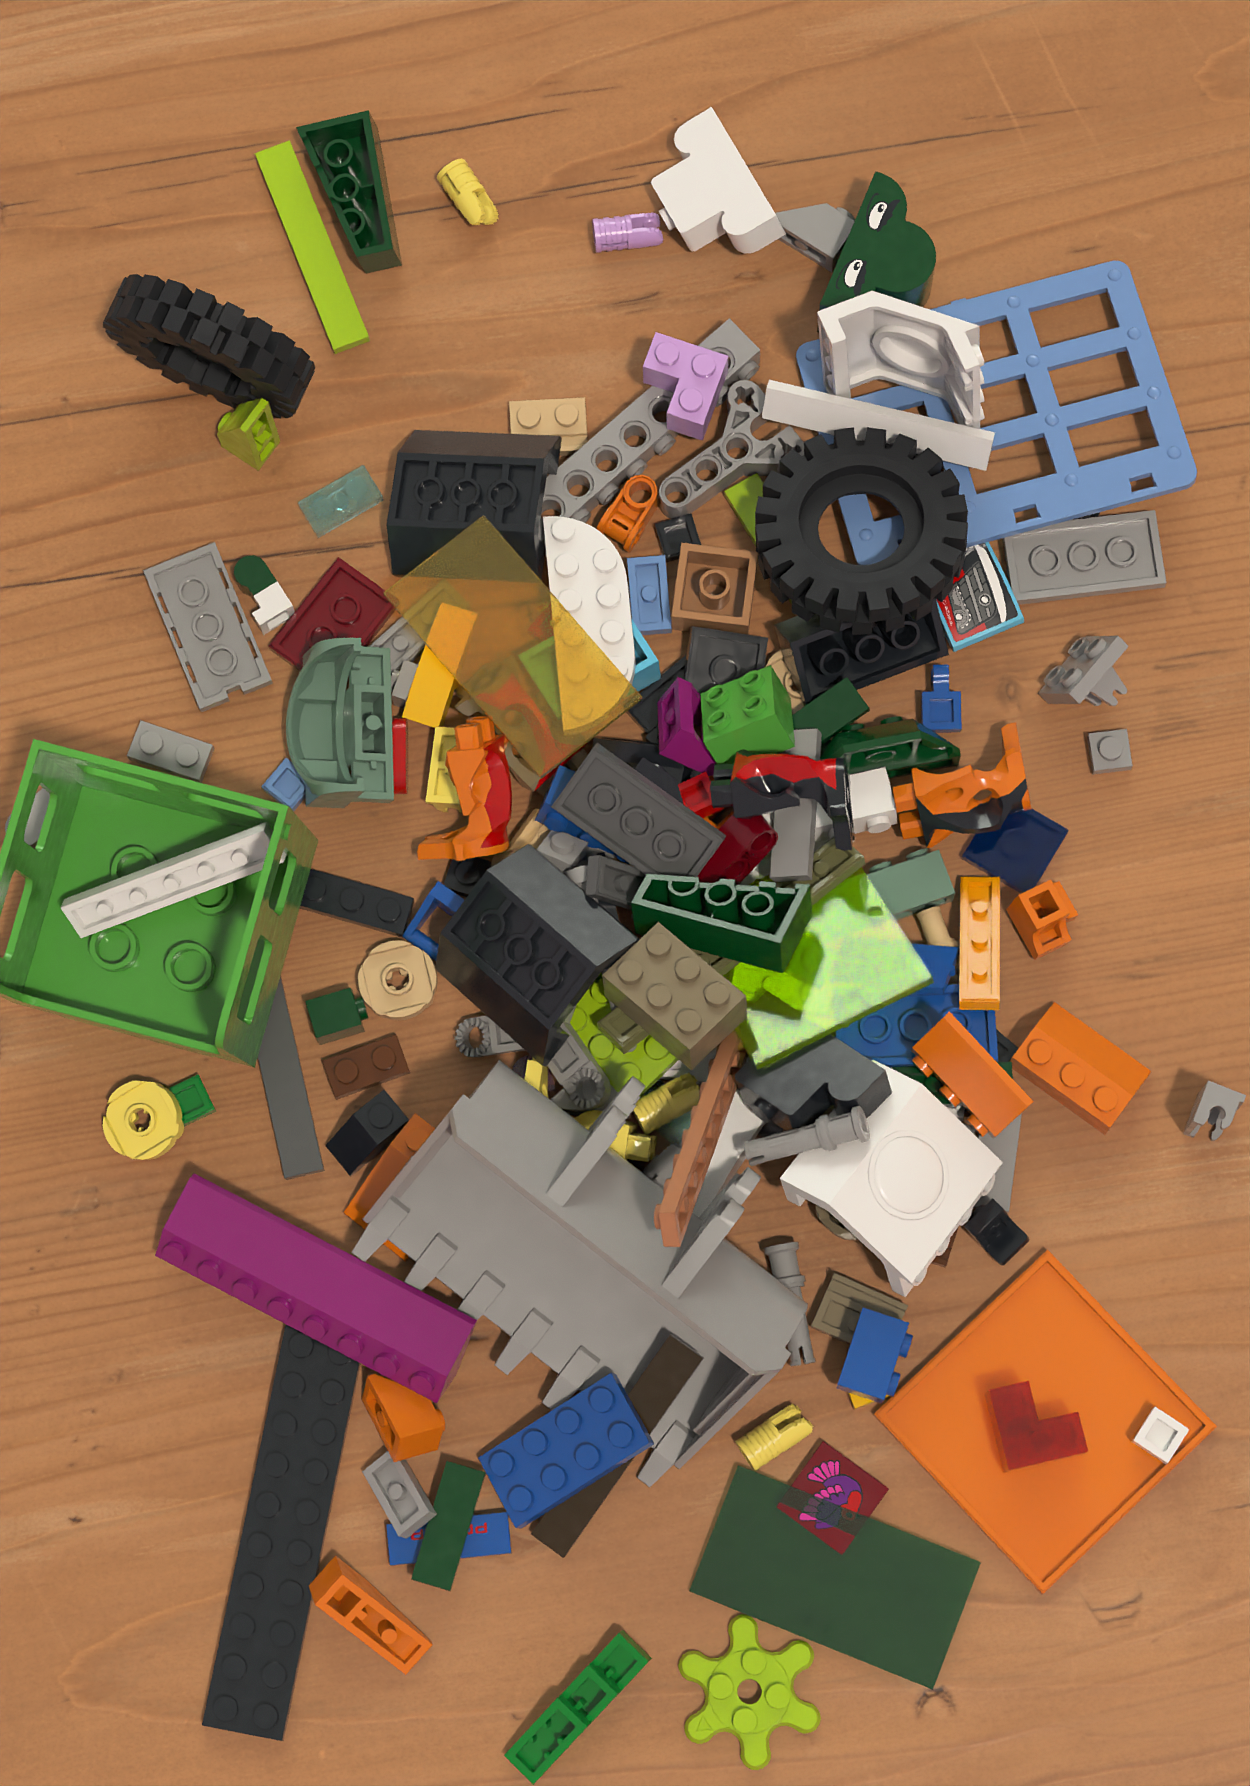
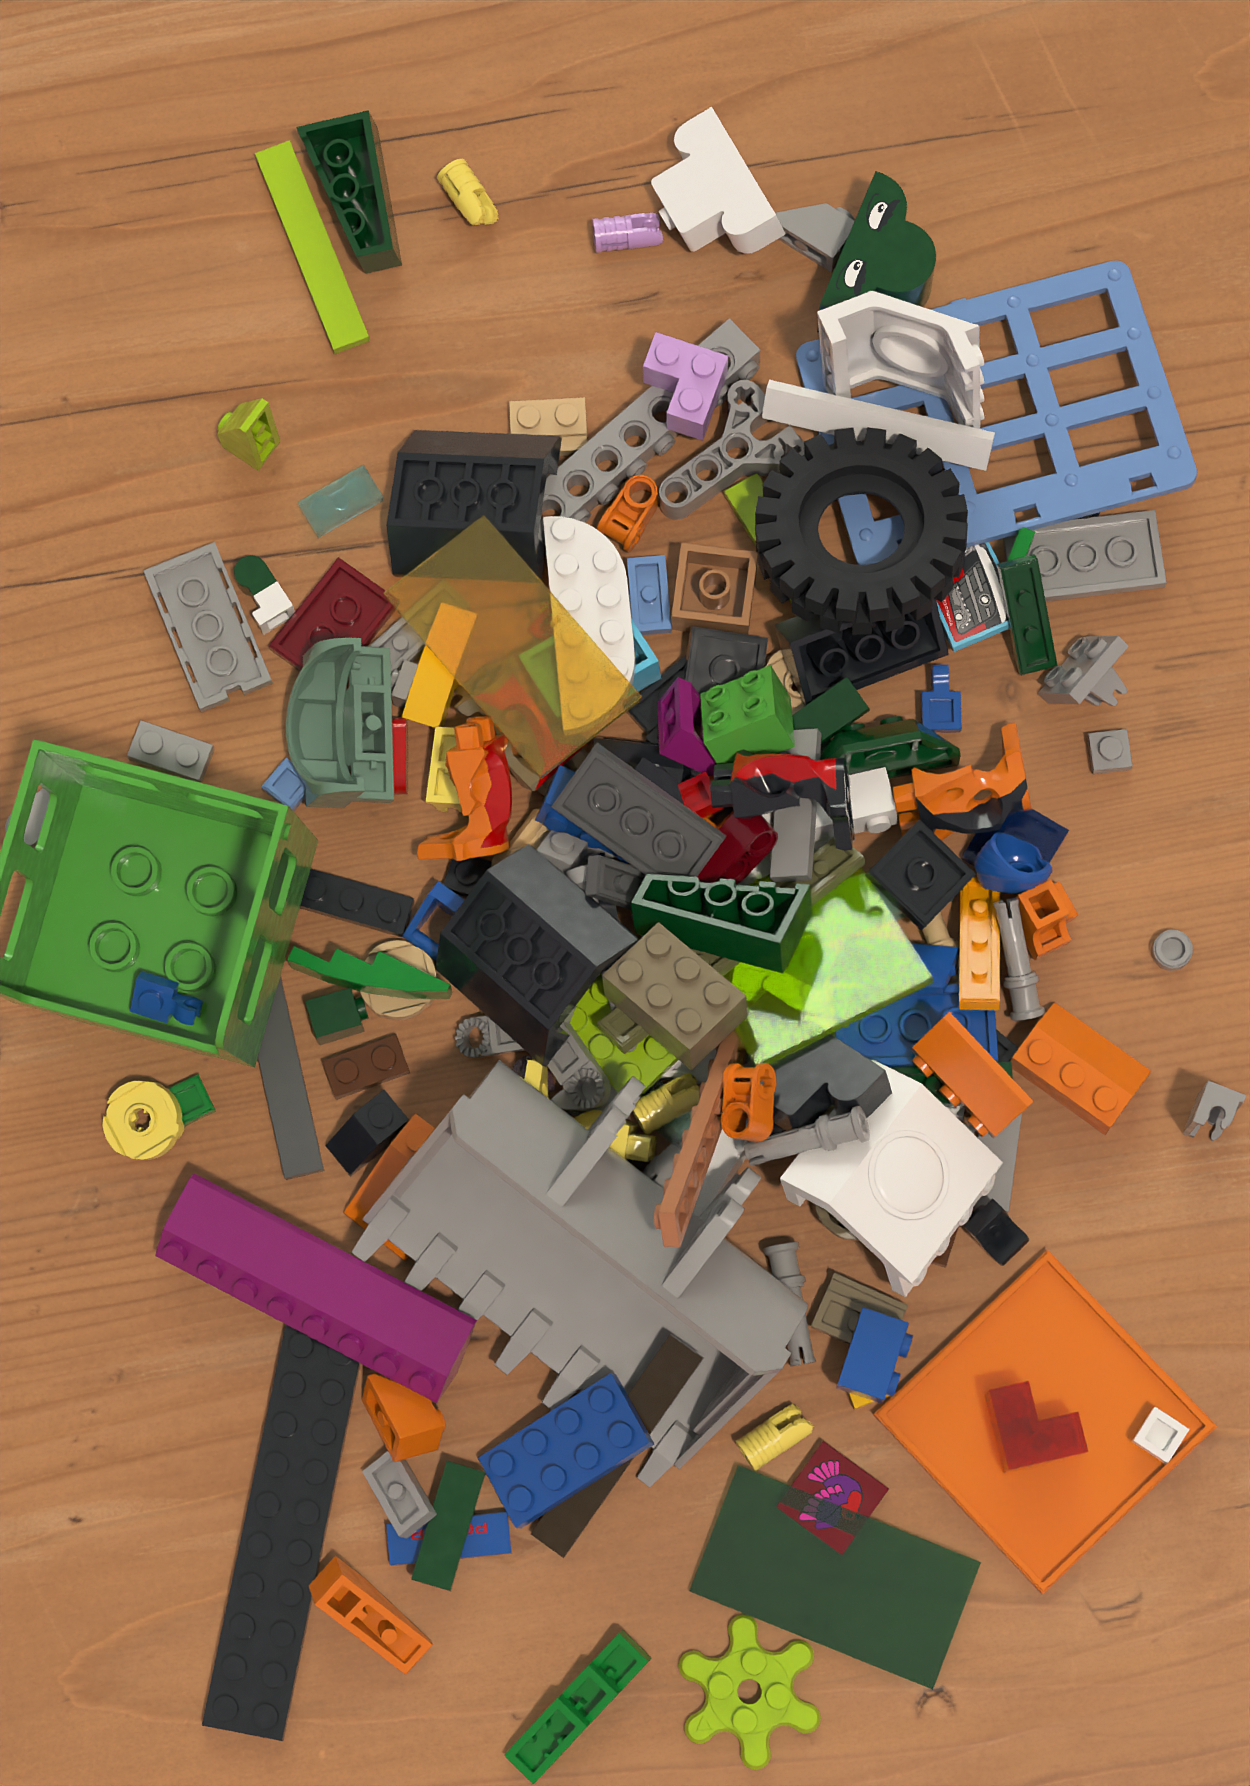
(159, 1000): none -> blue plate
(169, 881): white plate -> none
(208, 344): black tyre -> none
(384, 977): none -> green slope
(673, 533): black tile -> none
(748, 1100): none -> orange piece
(920, 874): none -> black tile
(1010, 865): none -> blue hair
(1020, 977): none -> light grey pin
(1022, 544): none -> green tile
(1027, 614): none -> dark green tile
(1172, 950): none -> light grey tile

